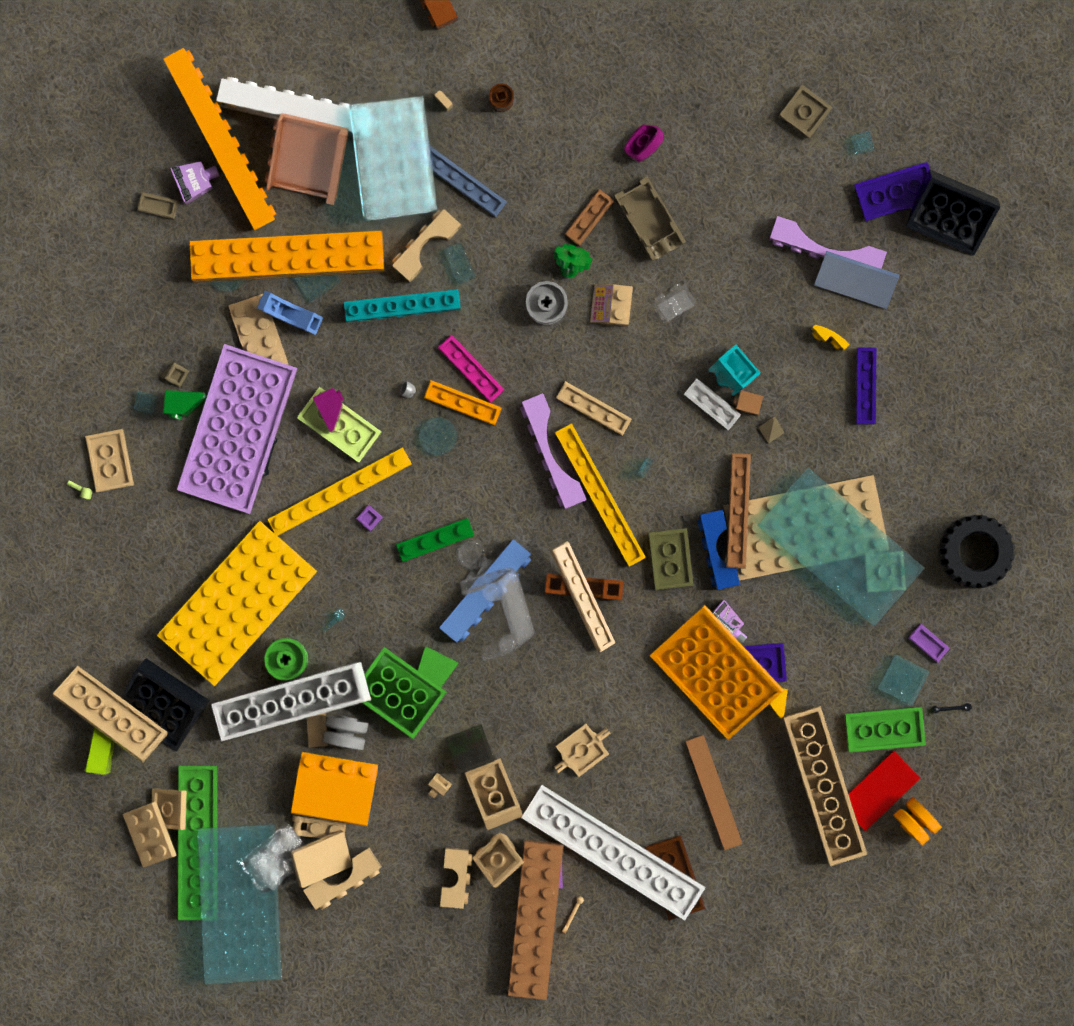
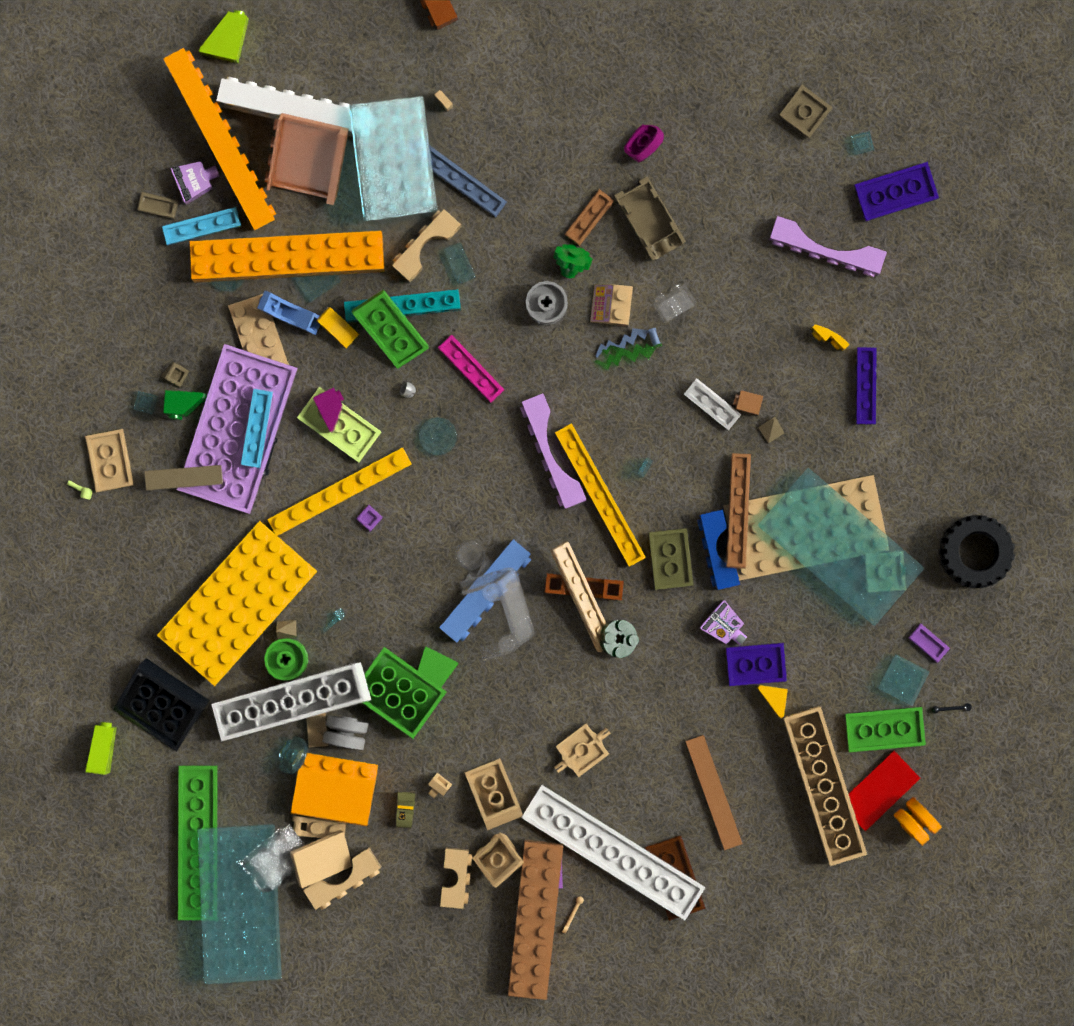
(110, 714): tan plate -> none
(149, 834): tan plate -> none
(171, 806): tan plate -> none
(183, 477): none -> dark tan tile
(201, 226): none -> medium azure plate
(227, 38): none -> lime slope
(256, 428): none -> medium azure plate
(286, 629): none -> dark tan slope
(292, 755): none -> clear light blue tile
(337, 327): none -> yellow slope
(390, 329): none -> bright green plate
(405, 809): none -> olive leg
(435, 540): green plate -> none
(462, 402): light orange tile -> none
(470, 749): clear smoke slope -> none
(501, 97): reddish brown wheel -> none
(593, 408): tan tile -> none
(609, 638): none -> plate
(621, 351): none -> piece
(716, 672): light orange plate -> none
(734, 370): teal brick -> none
(856, 279): sand blue tile -> none
(952, 212): black slope -> none

